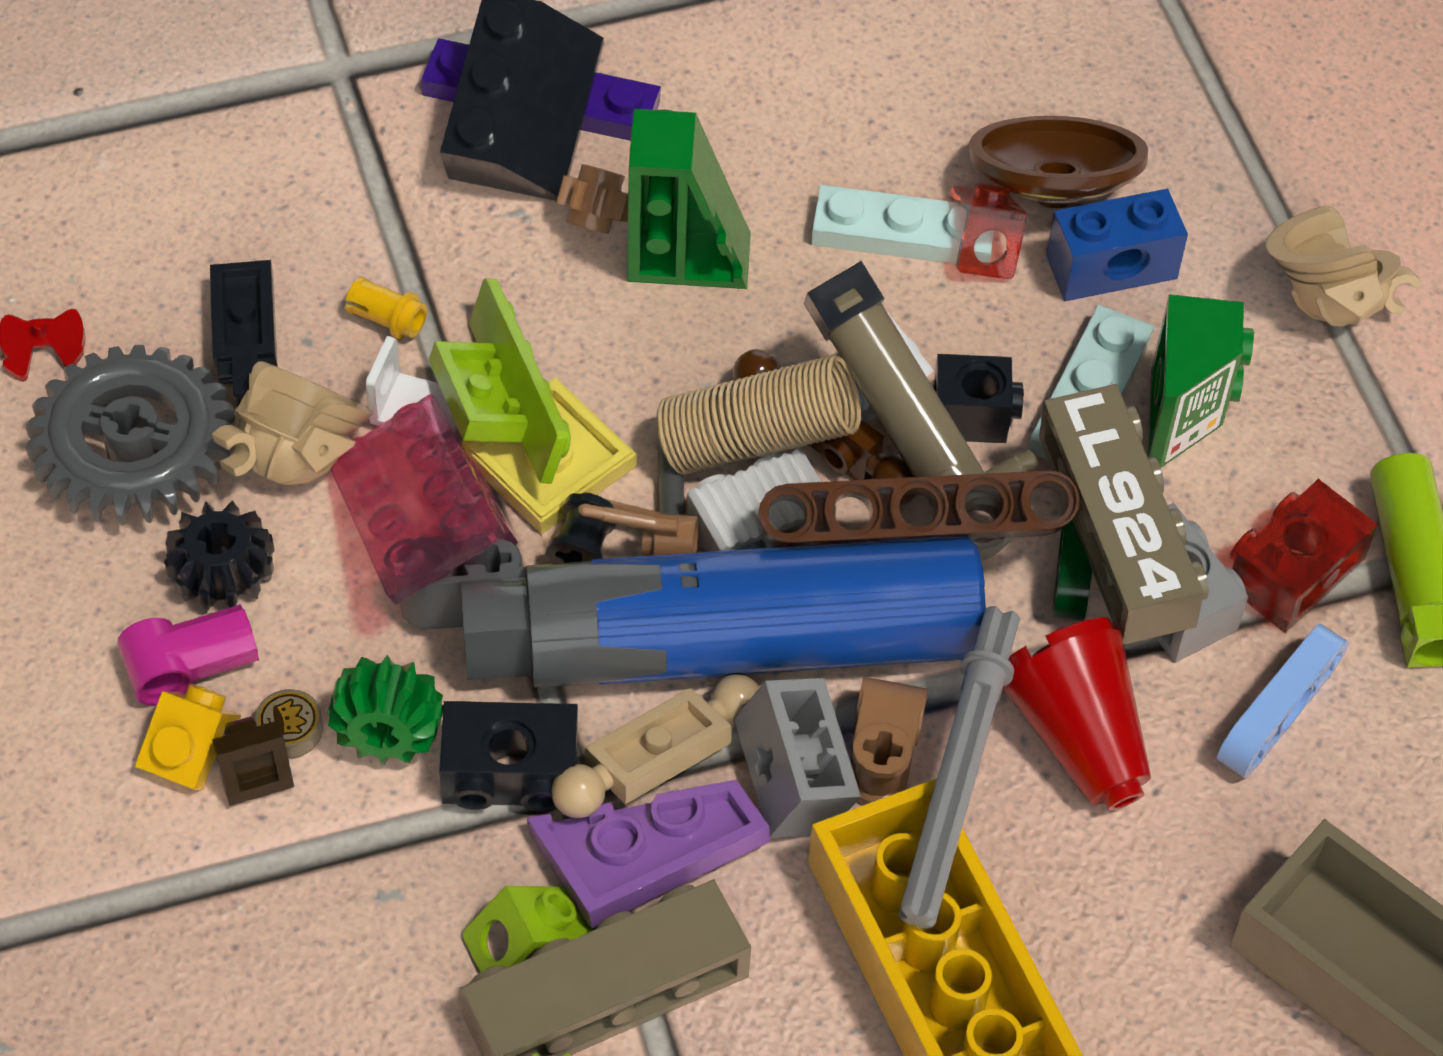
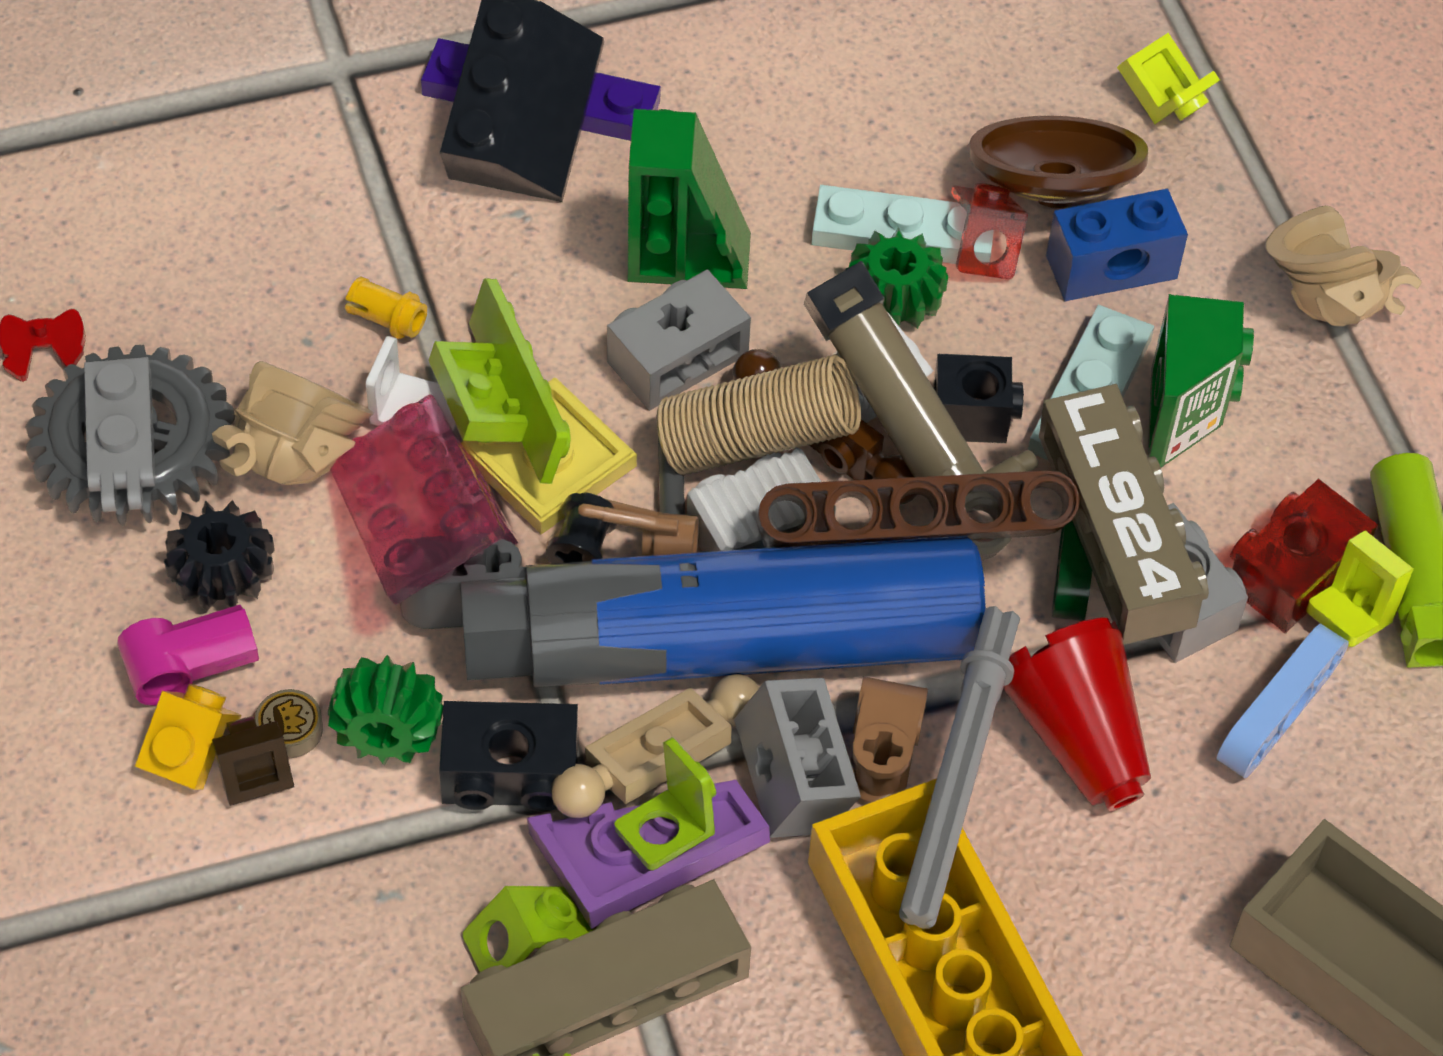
(119, 429): none -> light grey hinge
(242, 321): black hinge -> none
(594, 198): medium nougat gear -> none
(677, 338): none -> light grey brick
(685, 802): none -> lime bracket
(905, 274): none -> green gear
(1165, 80): none -> neon yellow bracket
(1363, 591): none -> neon yellow bracket

